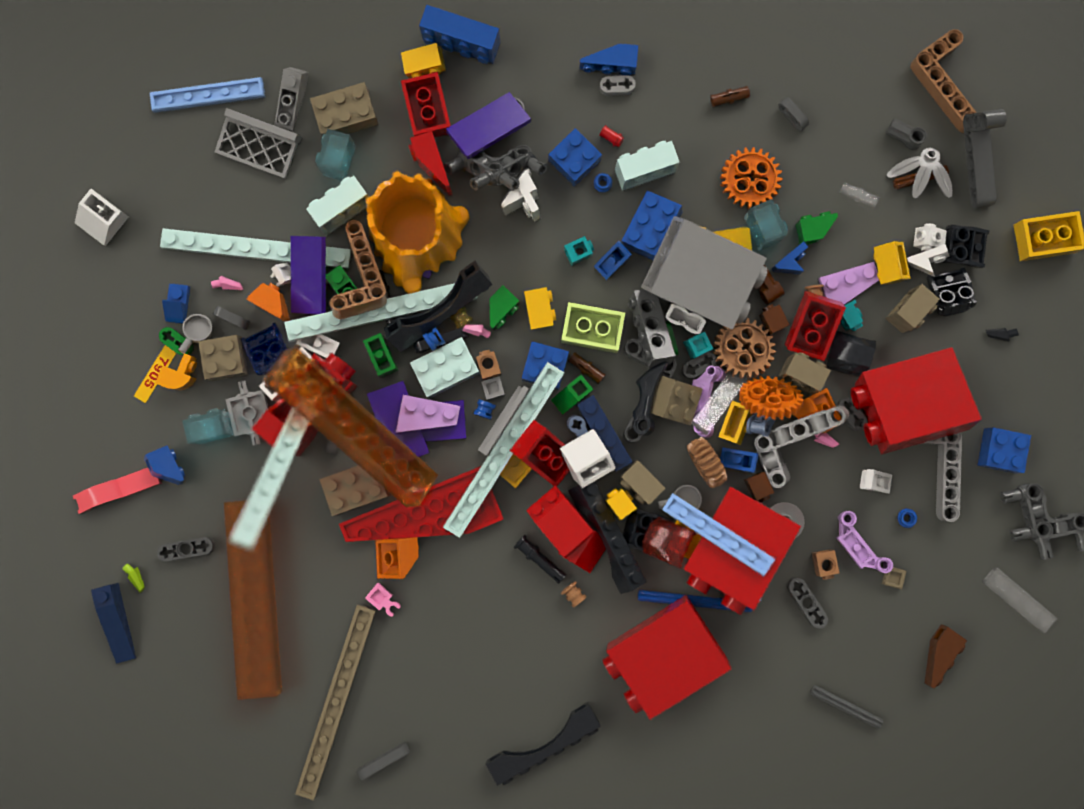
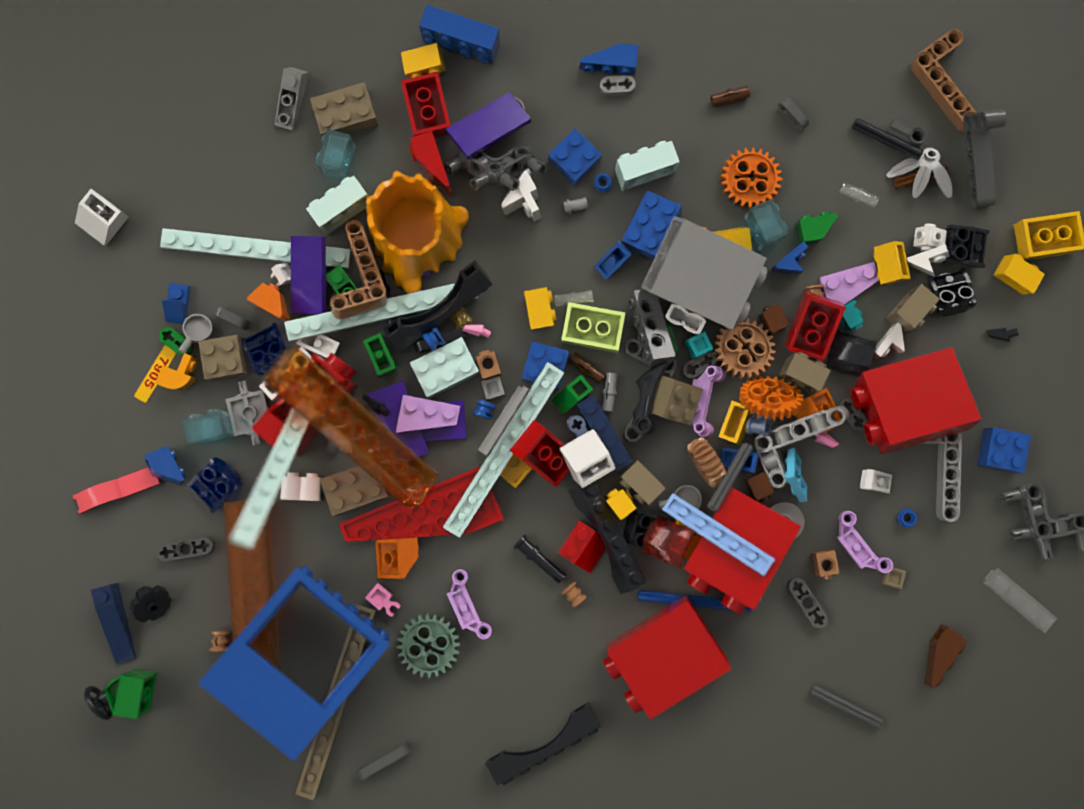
(124, 696): none -> green piece
(134, 577): lime bar -> none
(150, 603): none -> black plant
(207, 94): light blue tile -> none
(215, 483): none -> clear blue slope
(219, 641): none -> medium nougat bush
(226, 283): bright pink bar -> none
(264, 128): light grey fence -> none
(266, 695): none -> blue panel
(301, 488): none -> white brick
(377, 406): none -> black bar
(420, 661): none -> sand green gear
(464, 606): none -> lavender plate
(501, 305): green slope -> none
(560, 521): red slope -> none
(575, 205): none -> light grey pin
(577, 298): none -> clear pin
(581, 243): teal brick -> none
(609, 392): none -> light grey pin
(611, 136): red pin -> none
(718, 402): clear plate -> none
(730, 477): none -> dark grey axle
(770, 289): reddish brown piece -> none
(793, 475): none -> medium azure plate
(887, 139): none -> black axle
(892, 339): none -> white slope
(1019, 274): none -> yellow brick

